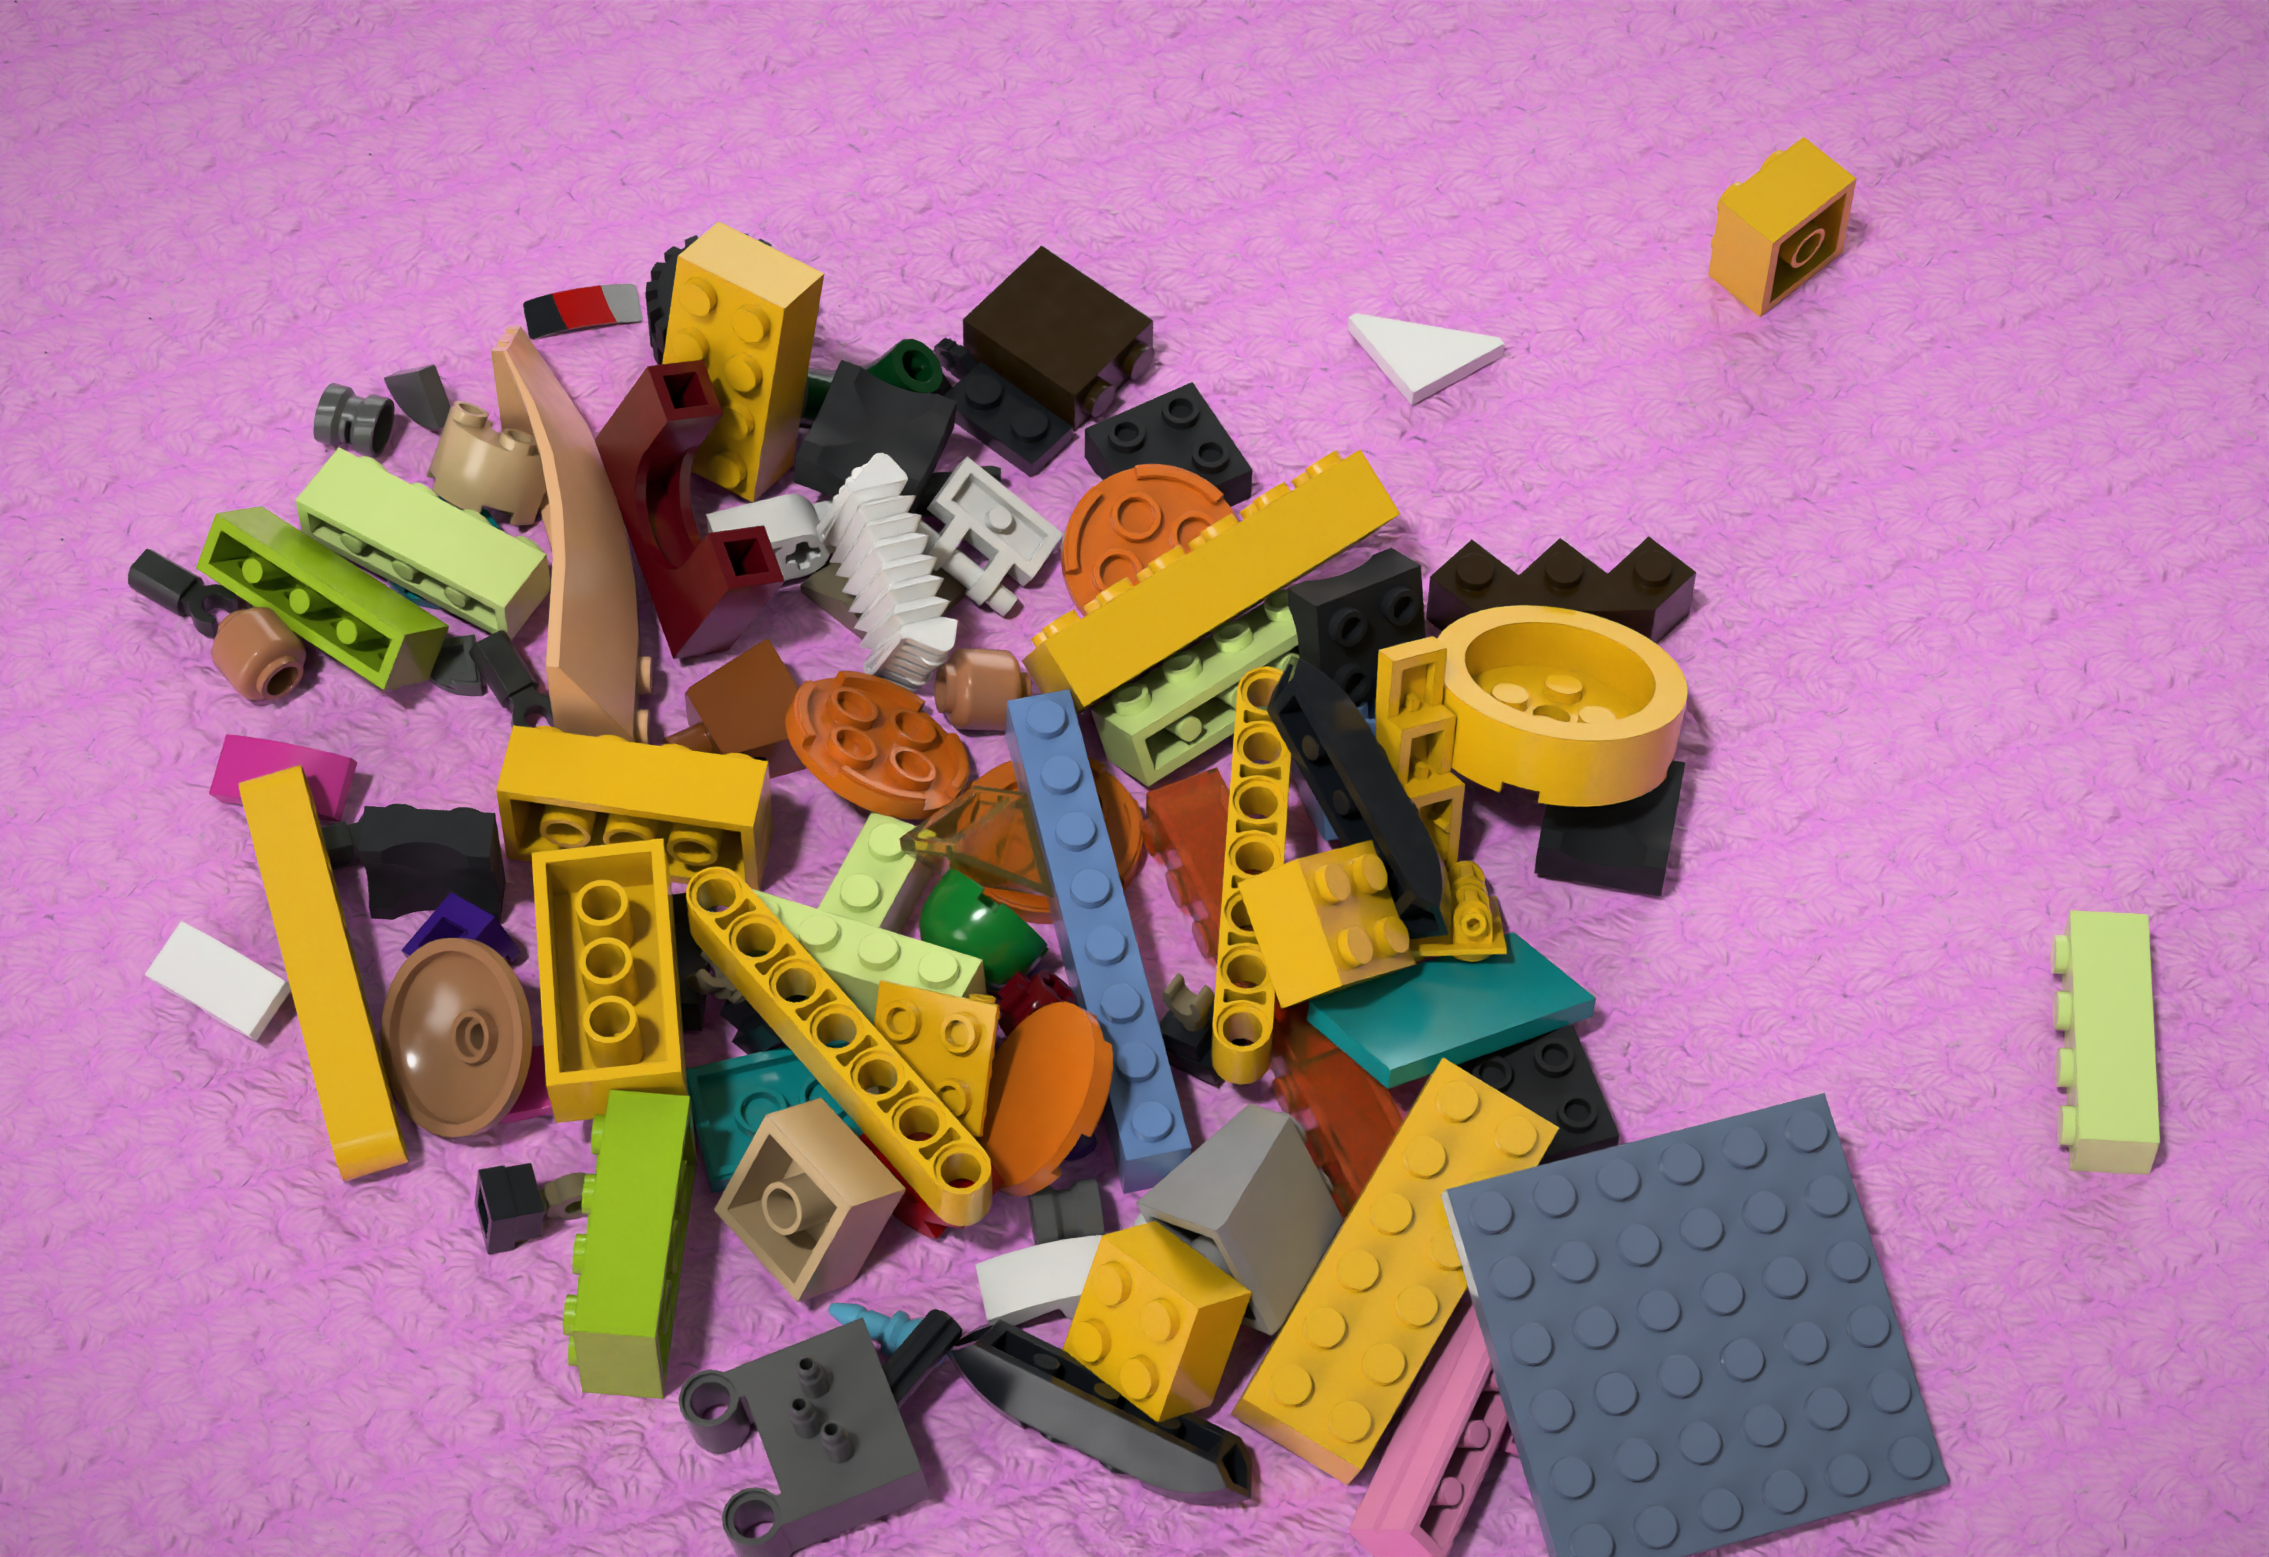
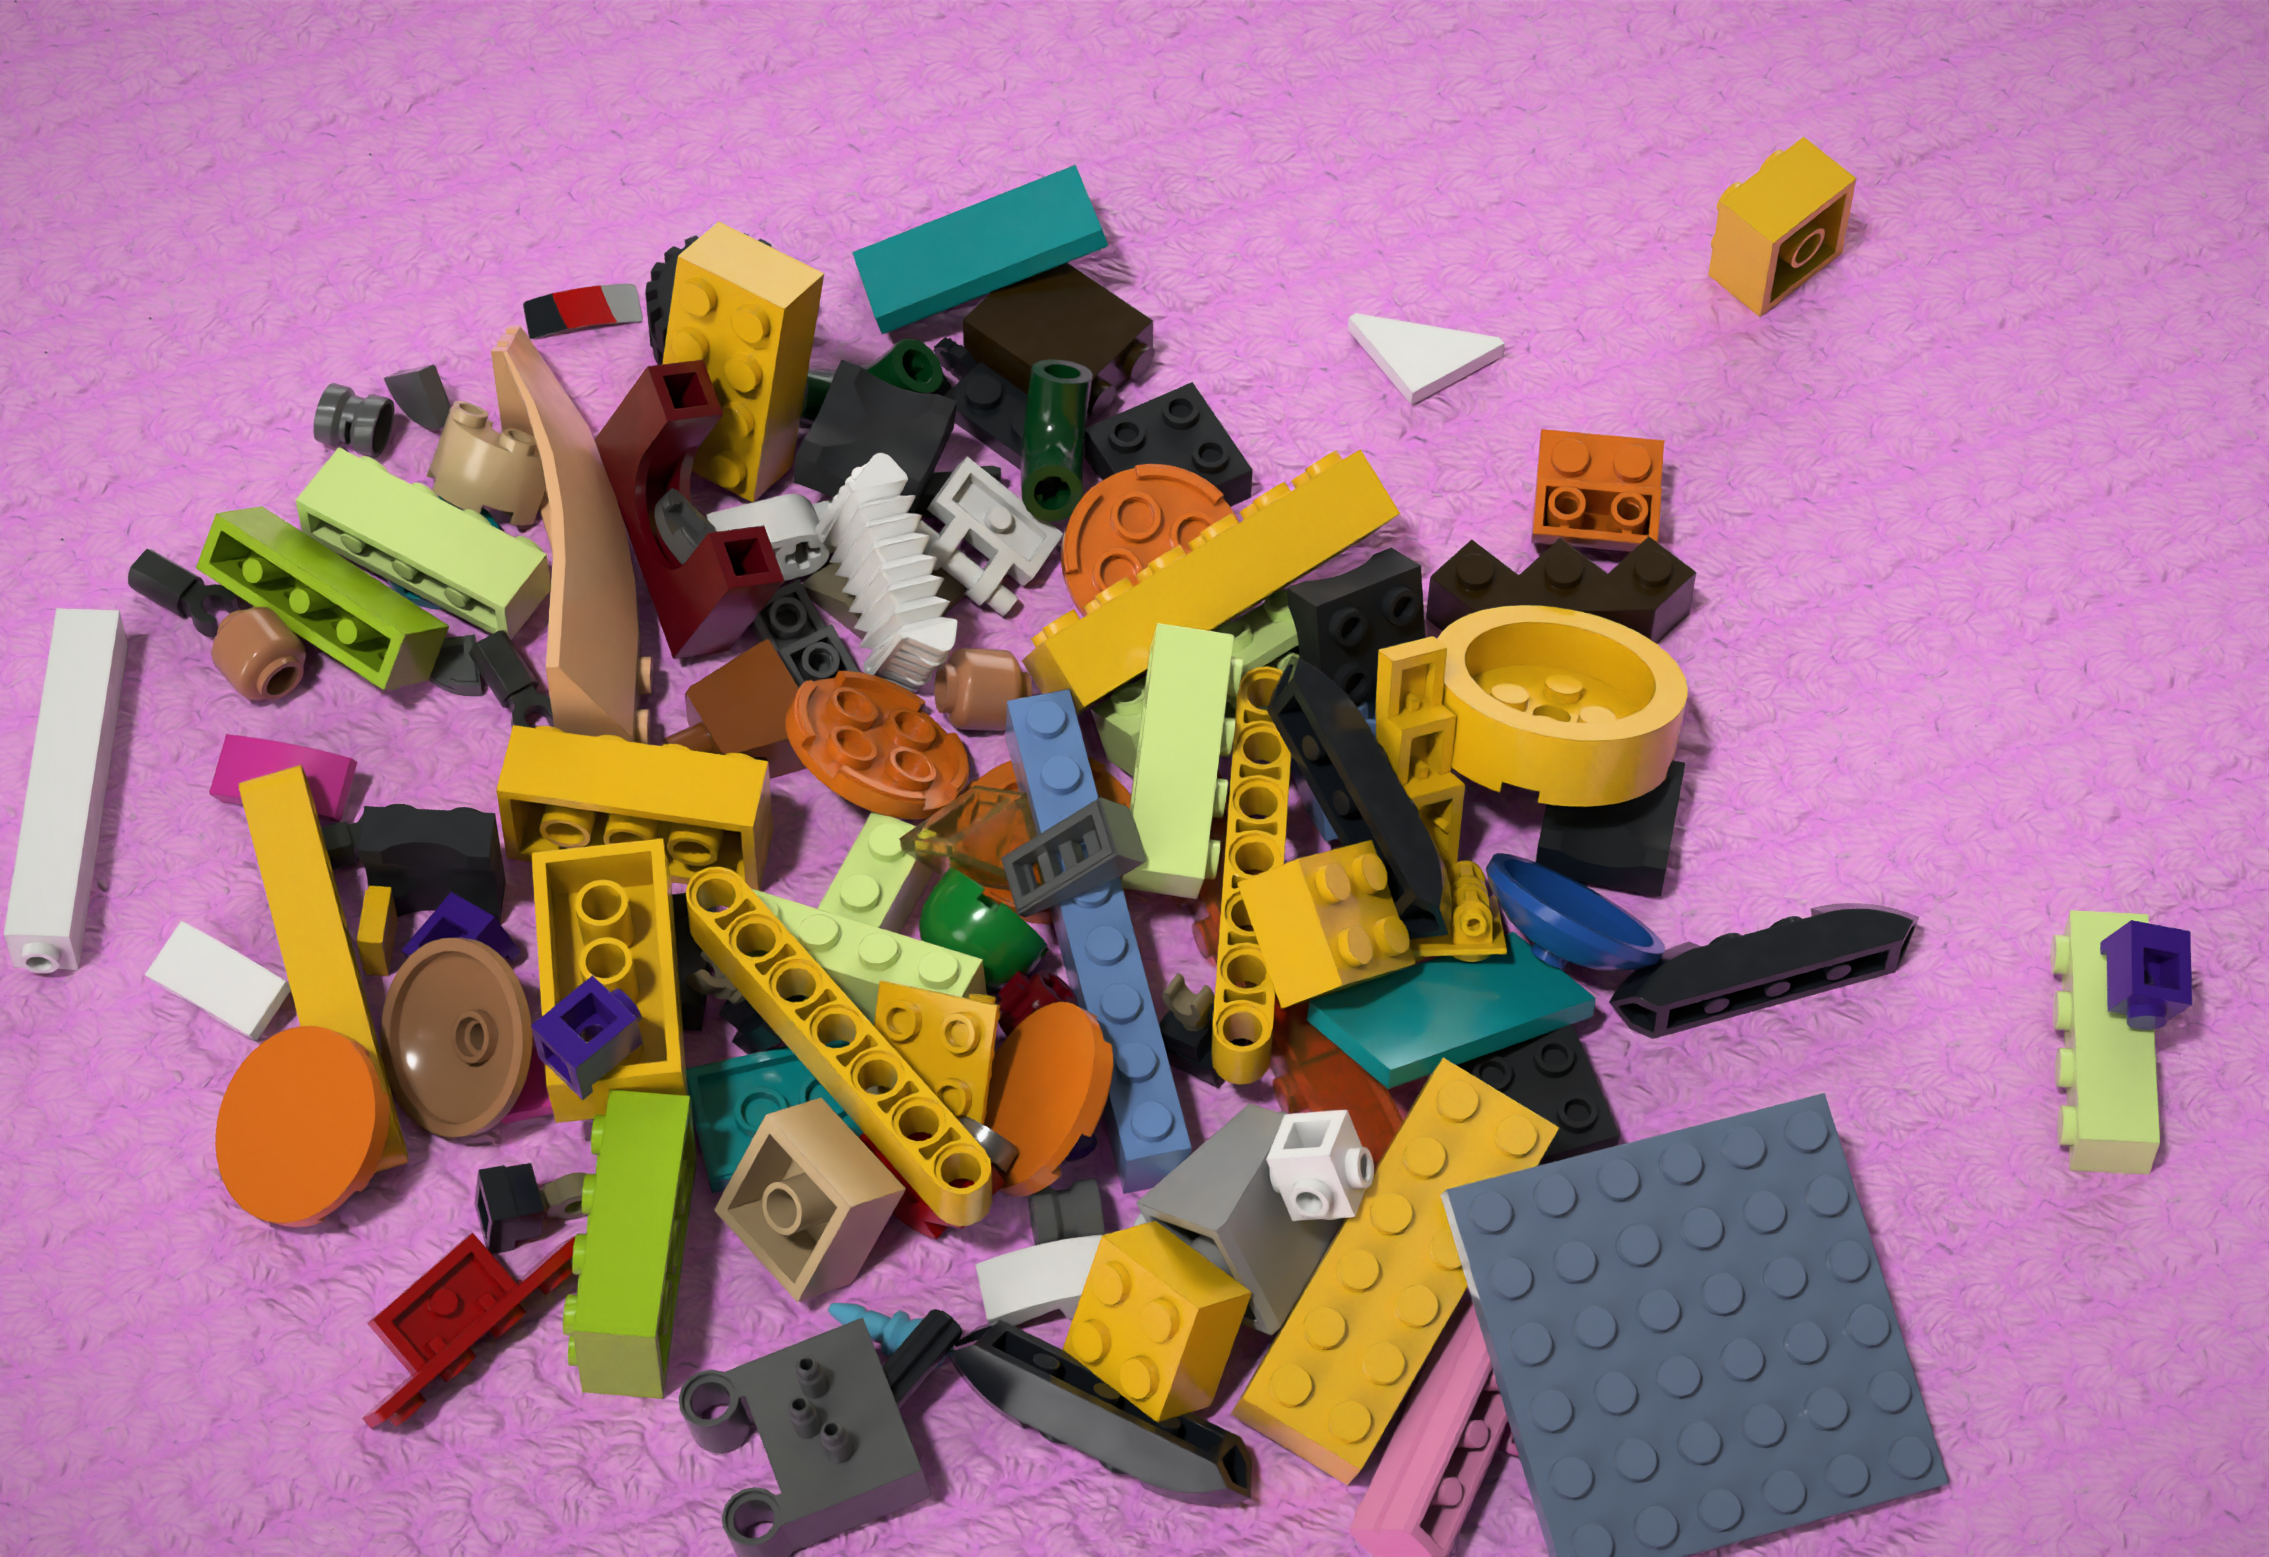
(66, 790): none -> white brick
(301, 1126): none -> orange tile
(377, 930): none -> yellow tile
(449, 1311): none -> red bracket
(584, 1015): none -> dark purple brick
(680, 524): none -> dark grey tile
(801, 636): none -> dark grey slope
(979, 249): none -> teal tile
(997, 1147): none -> flat silver tile
(1054, 438): none -> dark green cylinder
(1112, 851): none -> dark grey slope
(1179, 758): none -> yellowish green brick
(1320, 1165): none -> white brick
(1570, 919): none -> blue dish
(1597, 490): none -> orange brick
(1764, 968): none -> black brick
(2148, 973): none -> dark purple brick

